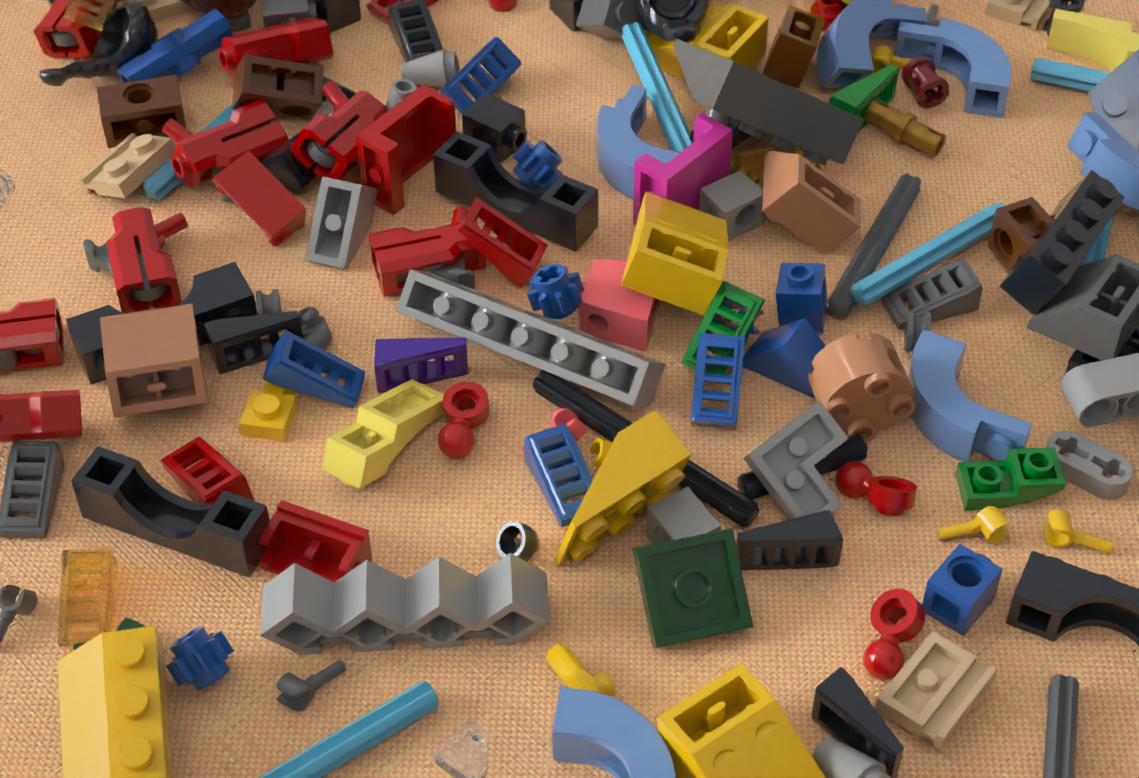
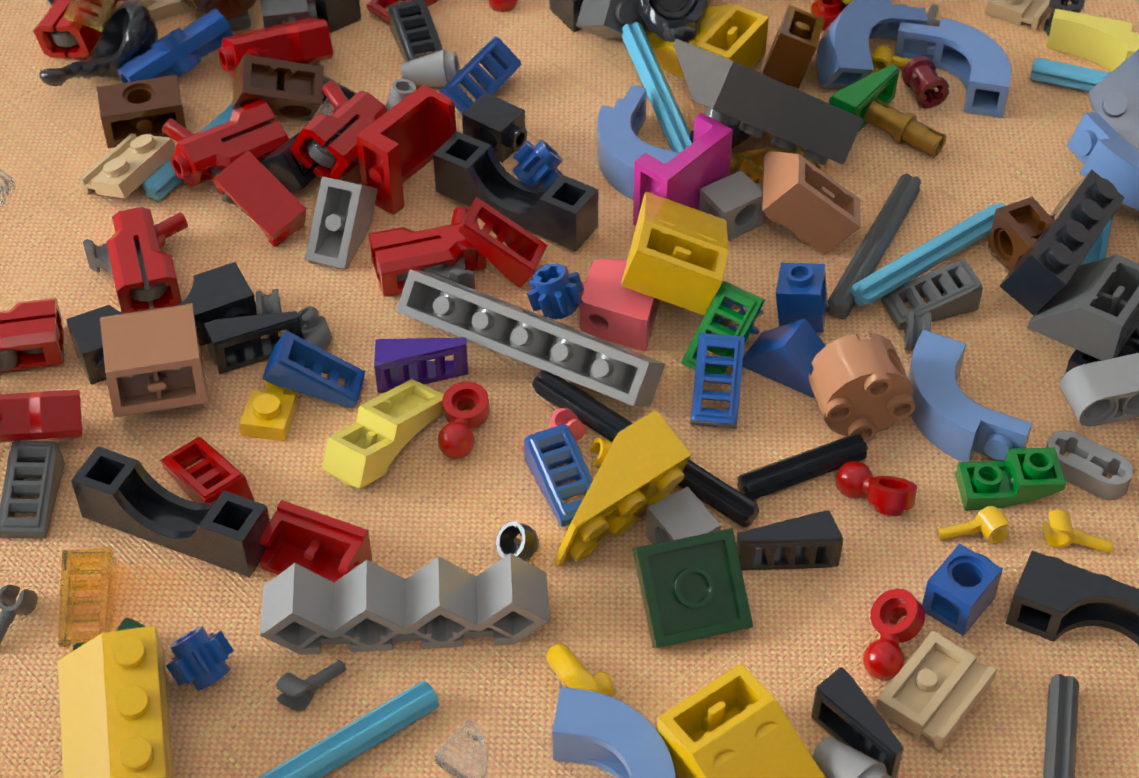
(788, 461): light grey plate -> none

